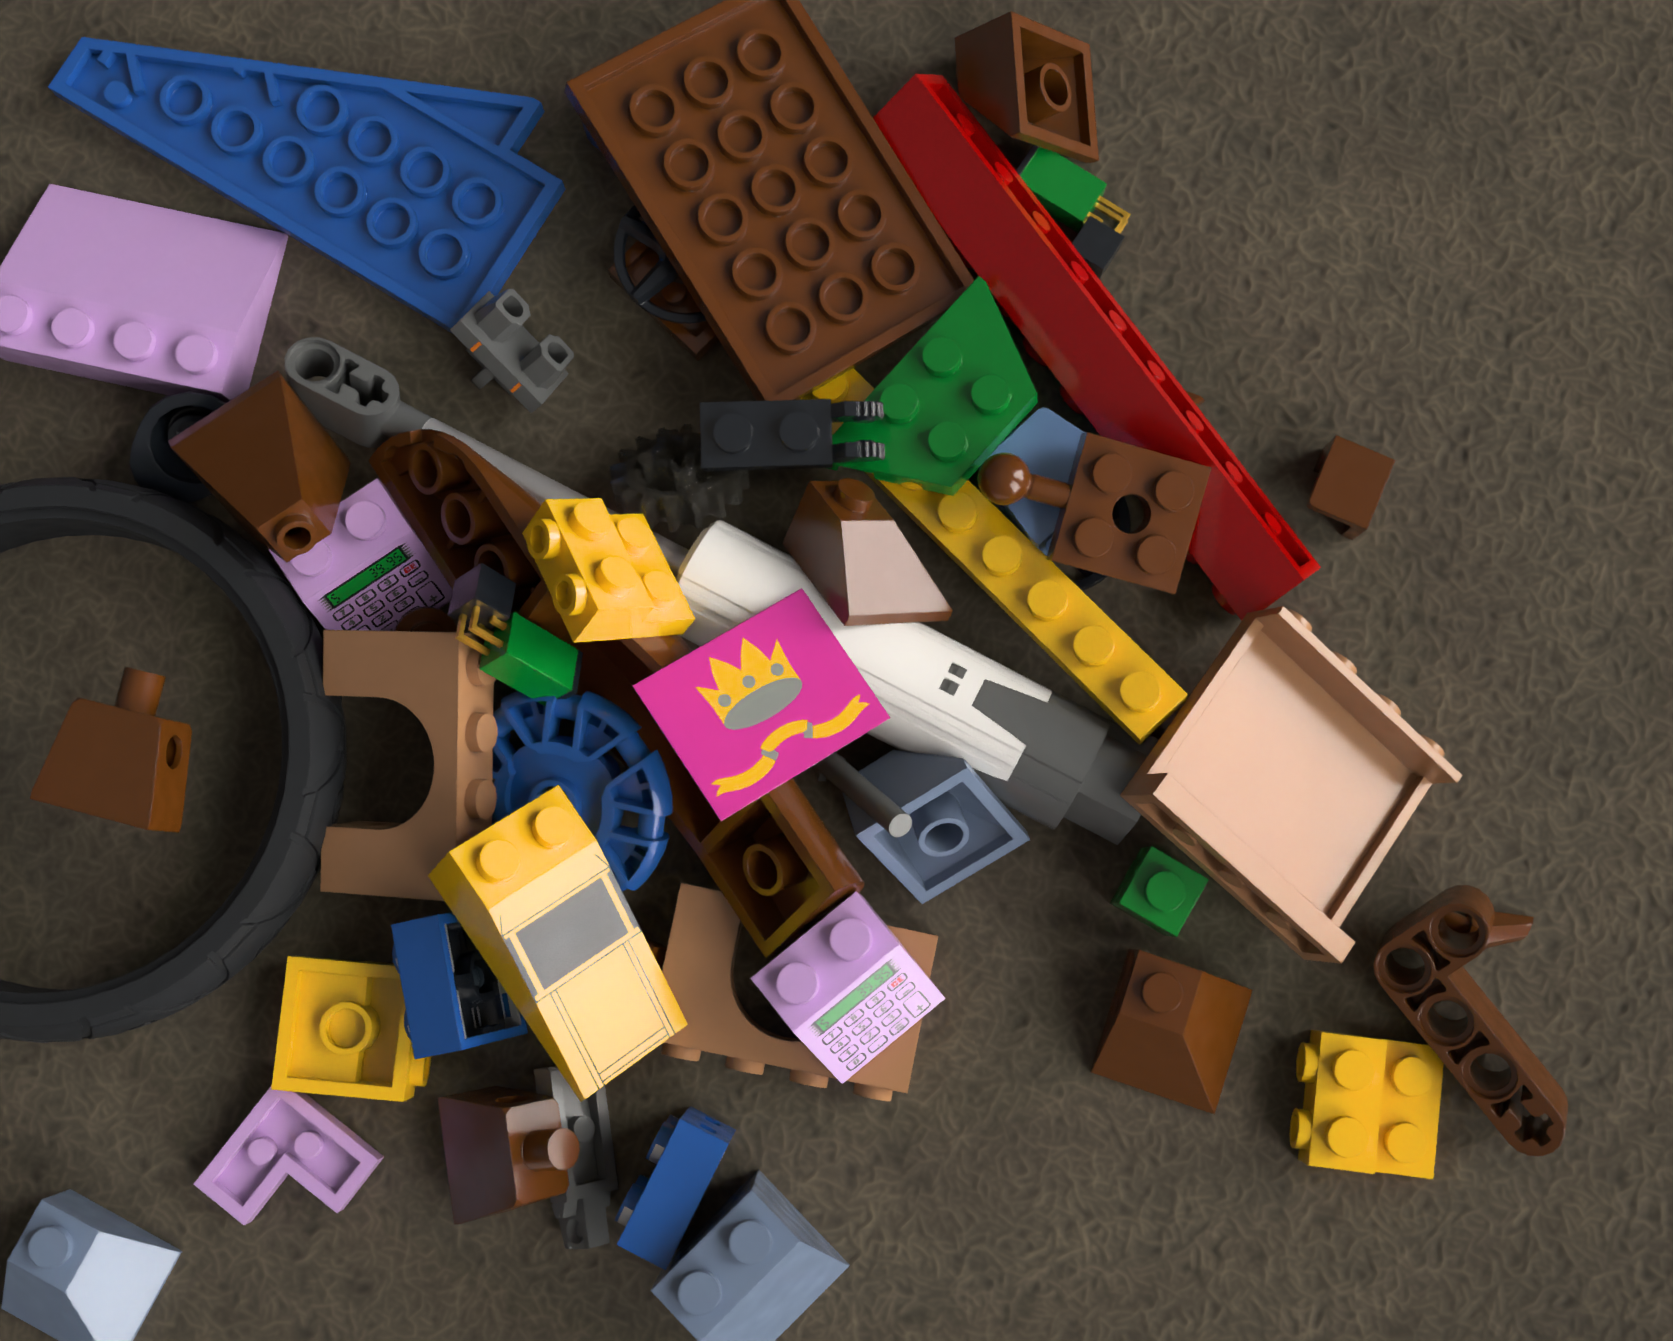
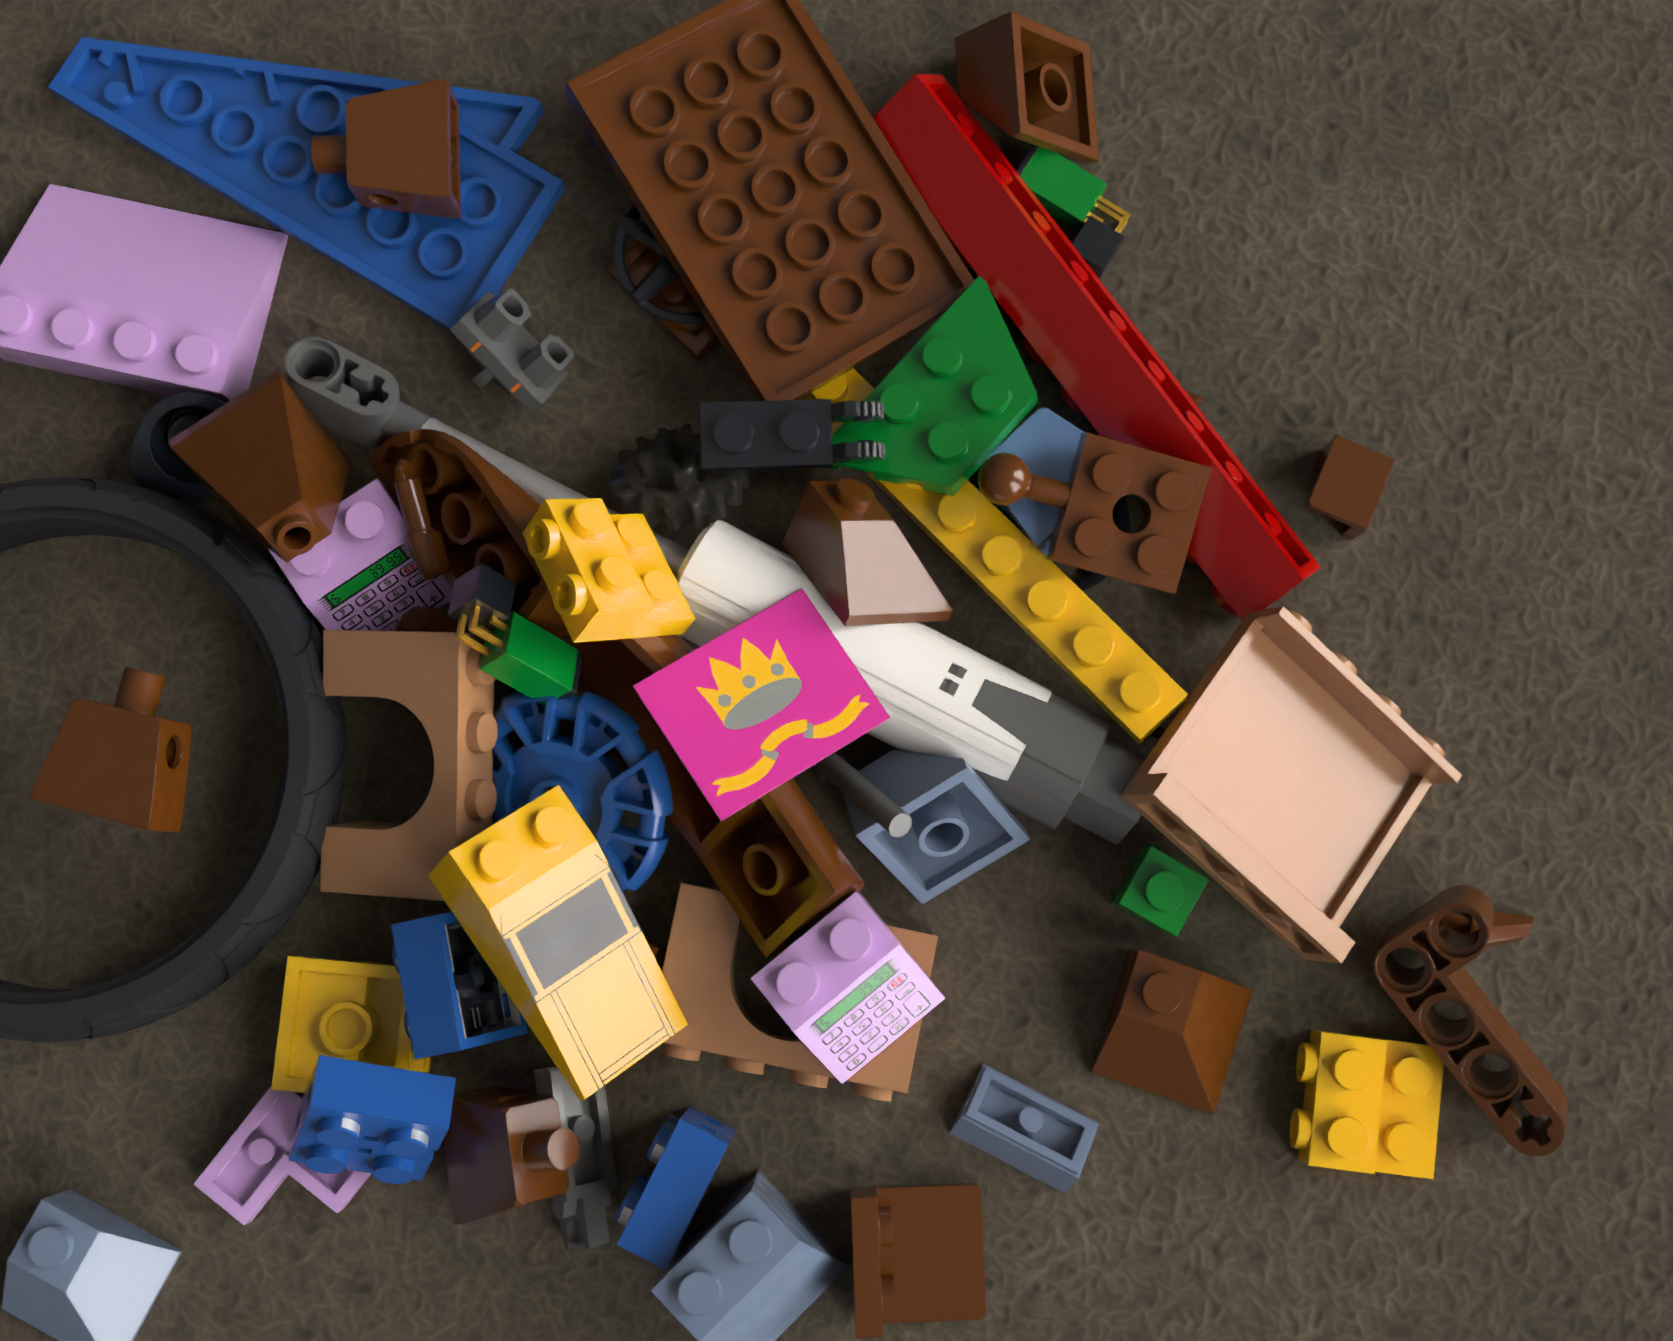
(371, 1120): none -> blue piece
(399, 150): none -> reddish brown torso
(422, 539): none -> reddish brown piece
(916, 1255): none -> reddish brown bracket
(1025, 1129): none -> sand blue slope

